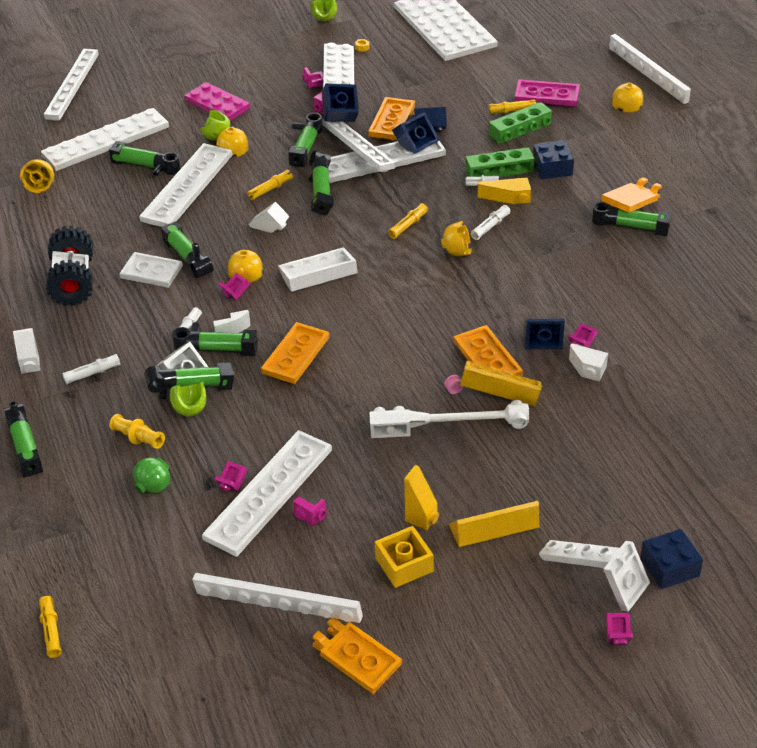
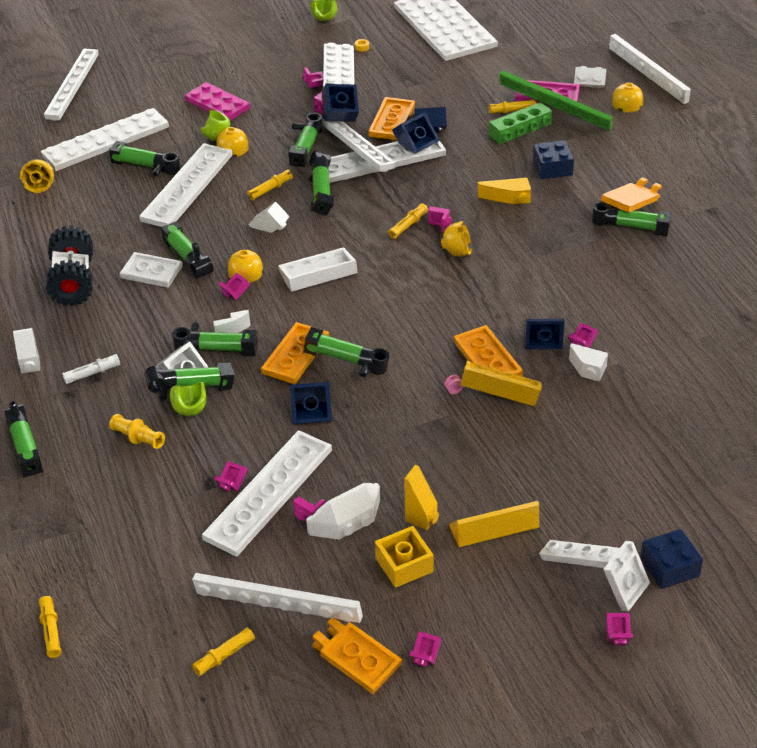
(151, 475): bright green plant -> none
(191, 318): white axle -> none
(215, 656): none -> yellow pin
(310, 402): none -> dark blue slope
(346, 512): none -> white wedge
(370, 359): none -> piece
(399, 421): white bar -> none
(425, 649): none -> dark pink bracket
(439, 217): none -> dark pink bracket
(473, 181): white axle -> none
(494, 219): white pin -> none
(500, 163): bright green brick -> none
(556, 100): none -> bright green tile
(590, 77): none -> white bracket

